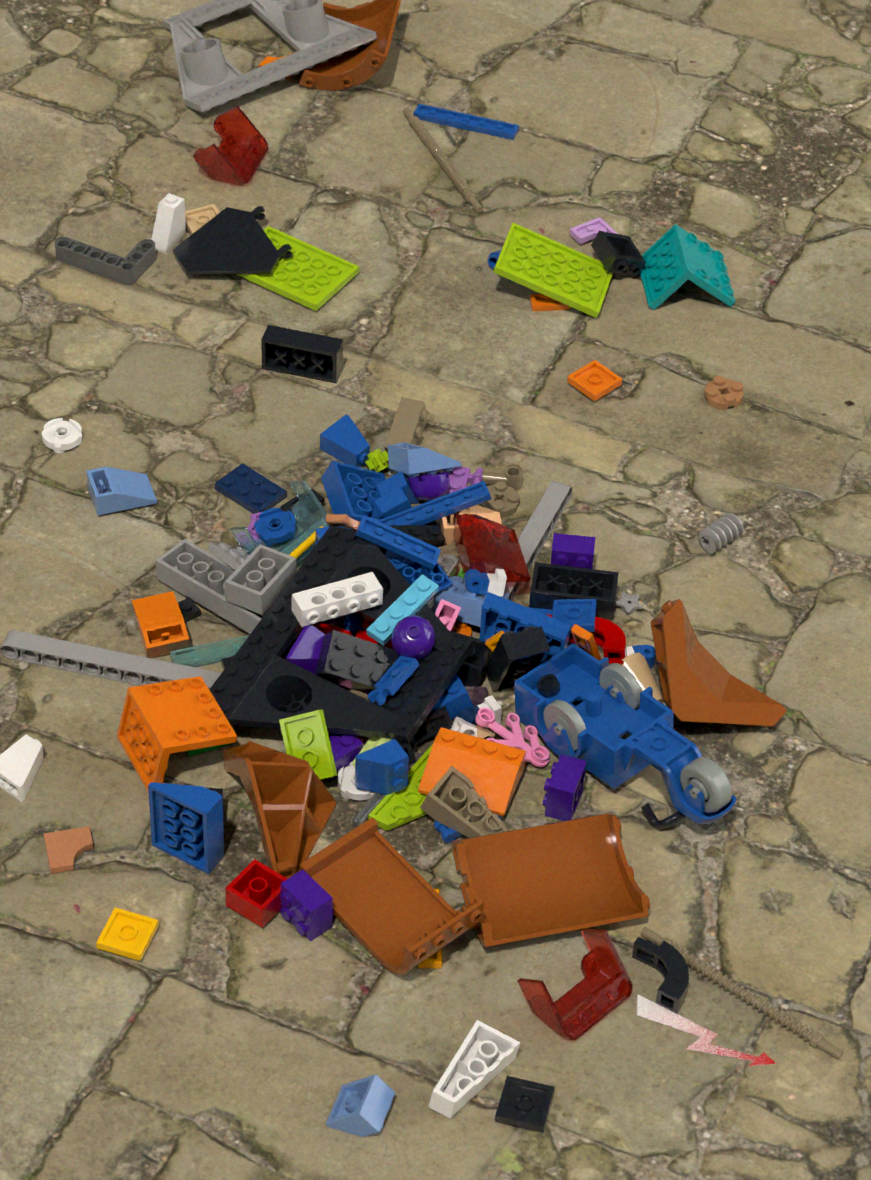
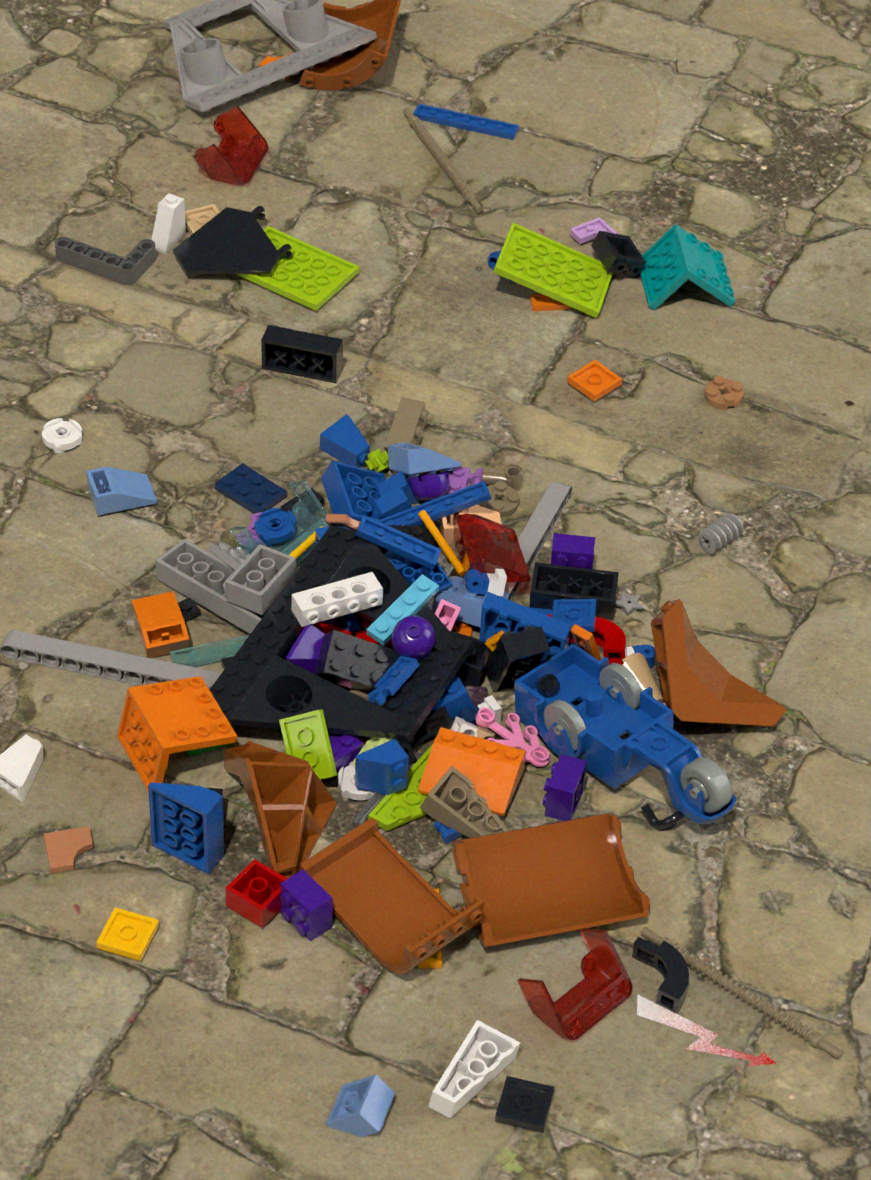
(441, 542): none -> light orange bar

